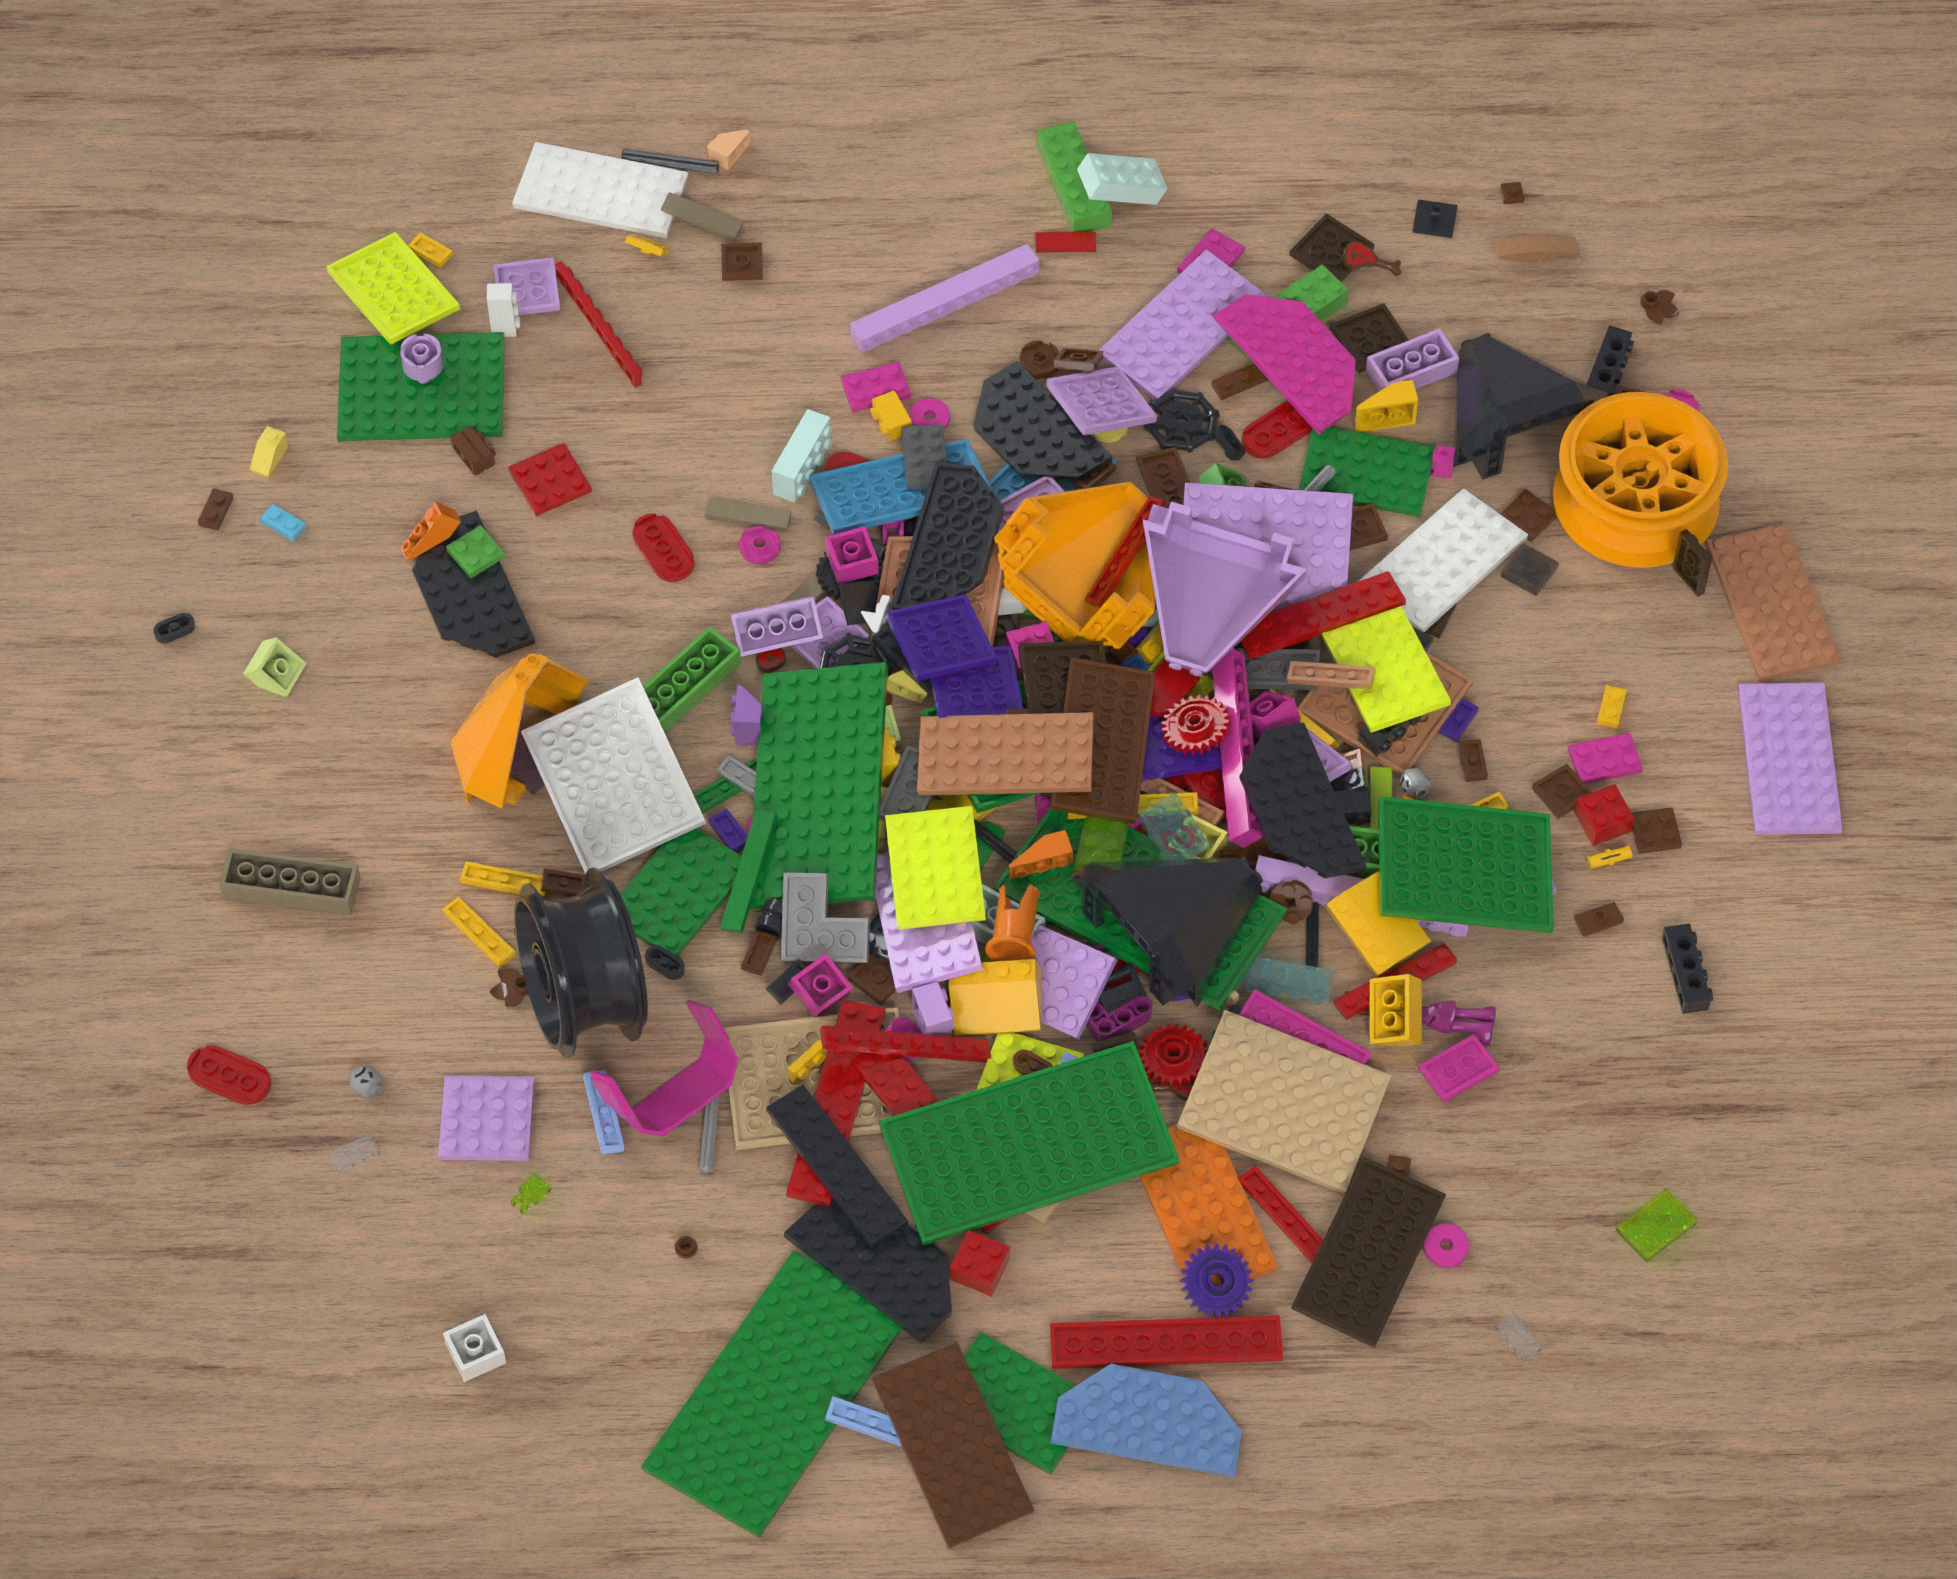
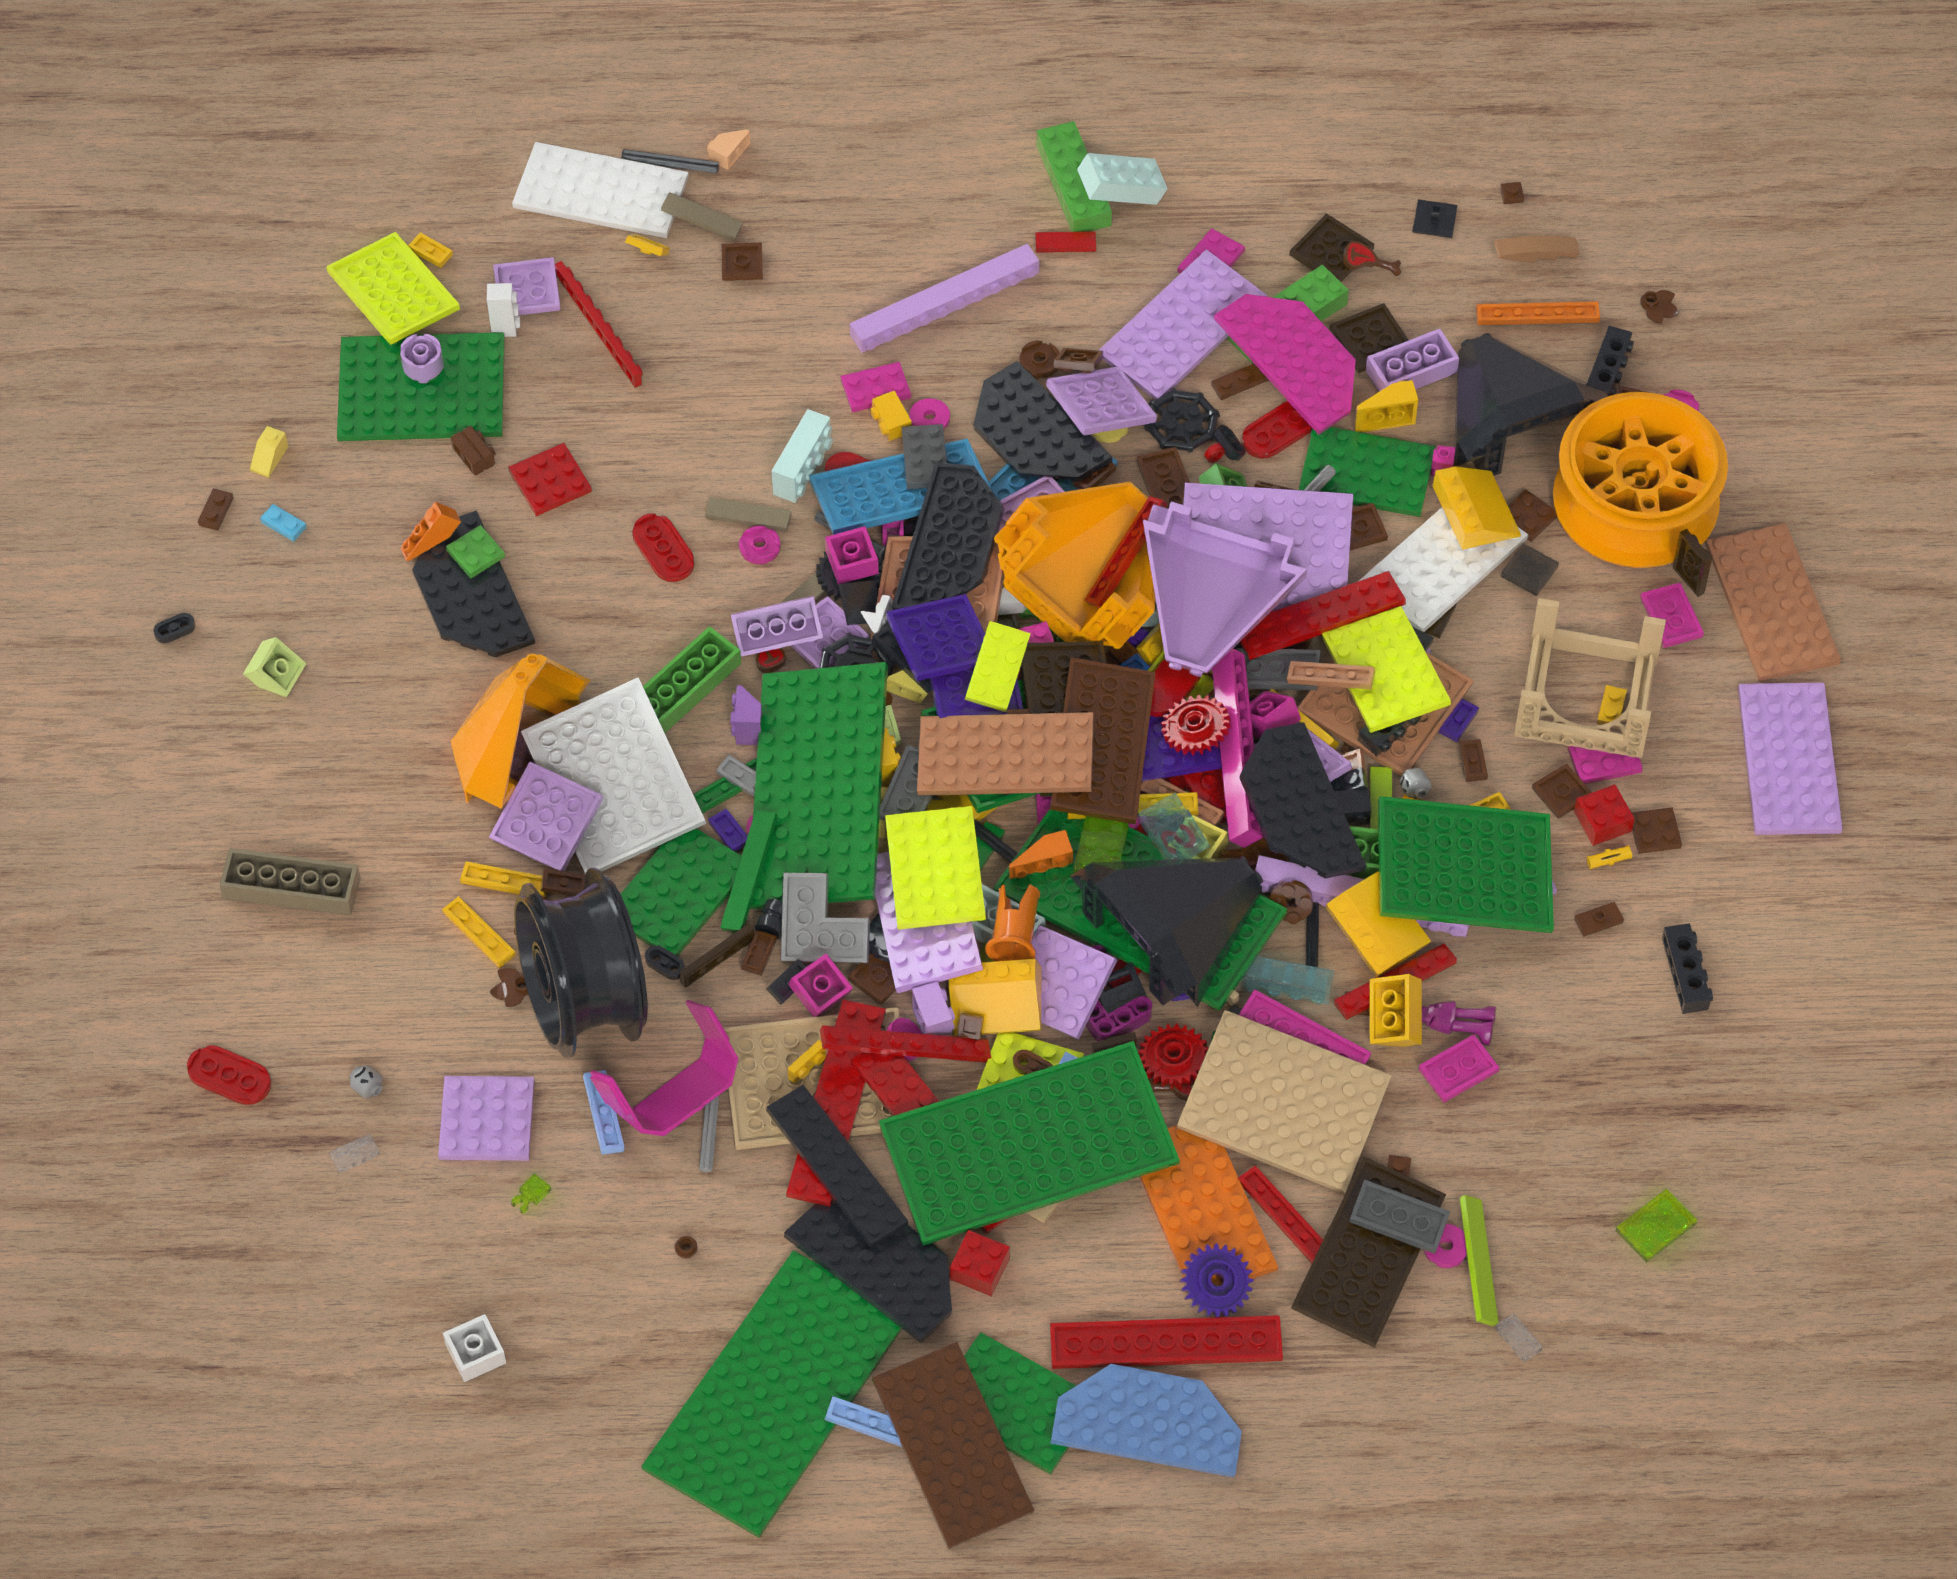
(546, 817): none -> lavender plate
(716, 955): none -> dark brown tile
(970, 1026): none -> plate
(997, 666): none -> neon yellow plate
(1214, 453): none -> red tile
(1399, 1216): none -> dark grey plate
(1474, 506): none -> yellow slope
(1479, 1260): none -> lime tile
(1538, 313): none -> orange plate
(1597, 737): none -> tan arch
(1673, 605): none -> dark pink plate

